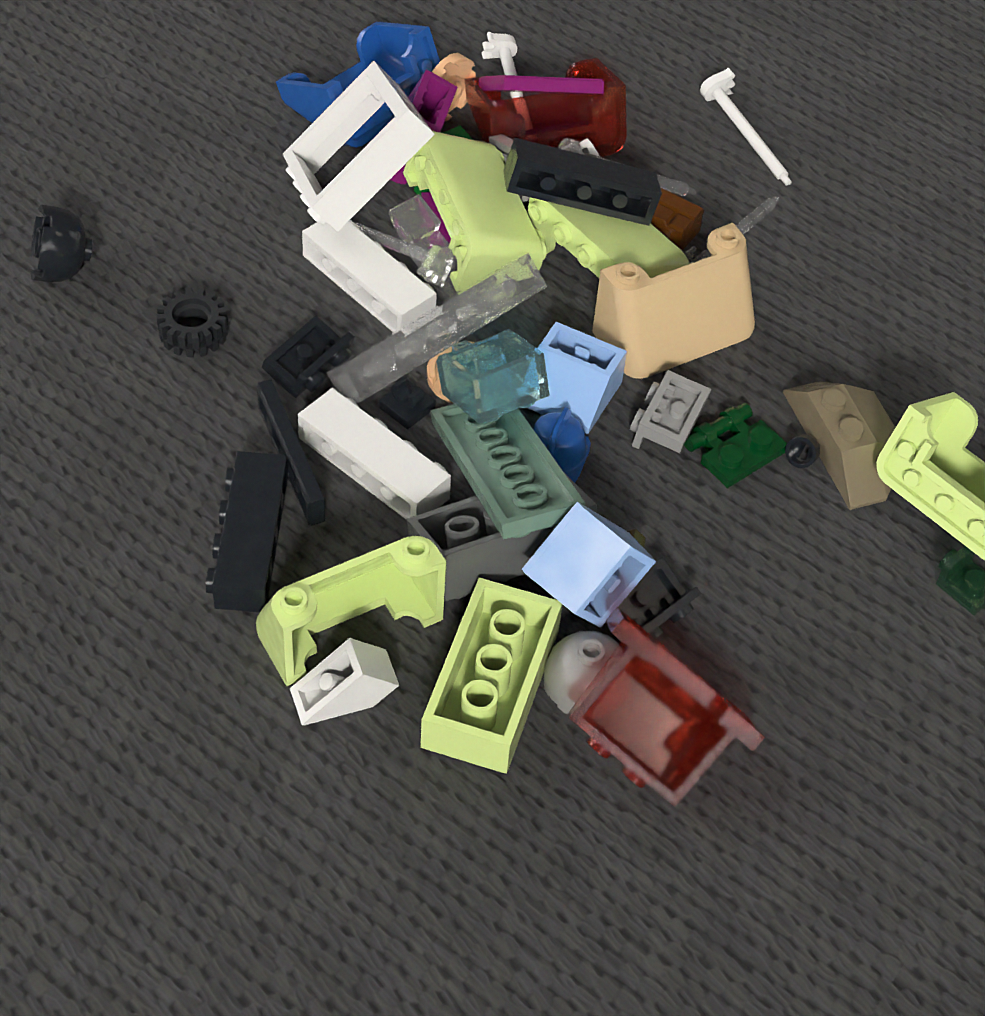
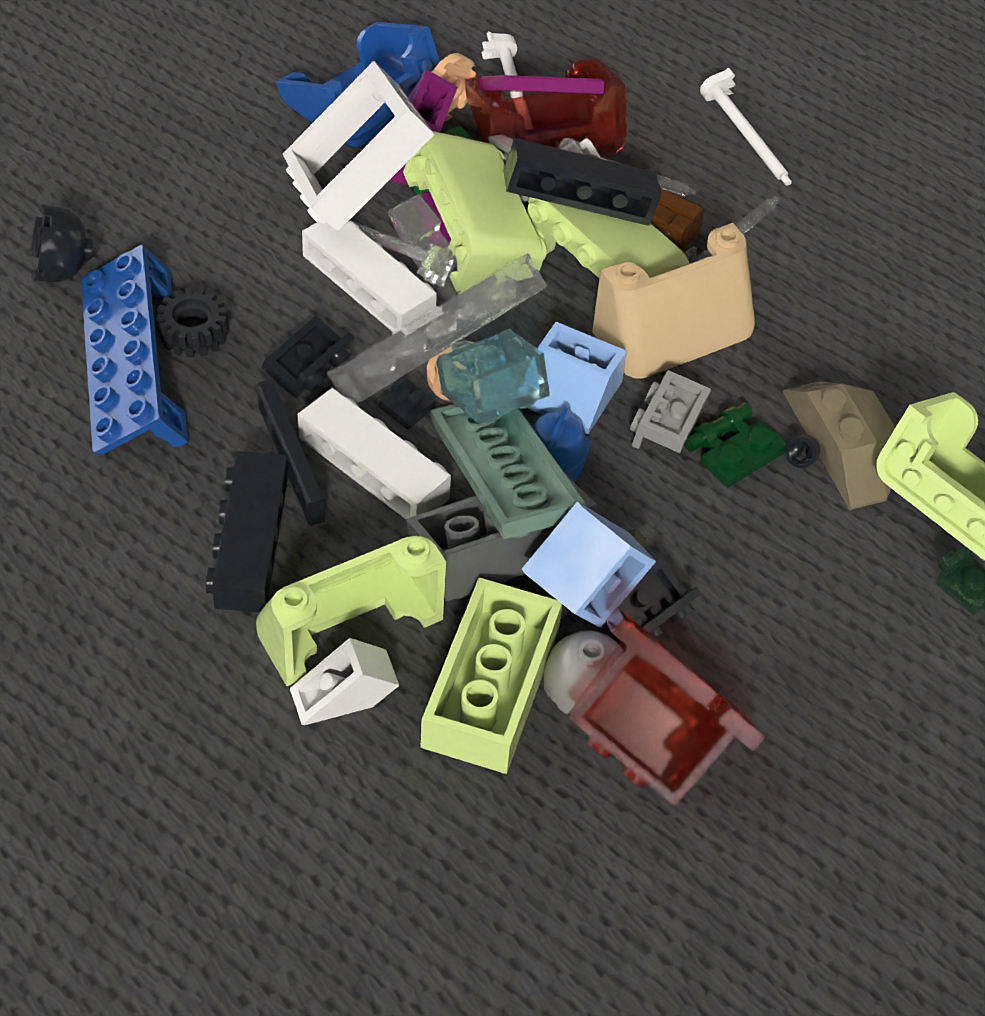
(123, 352): none -> blue bracket

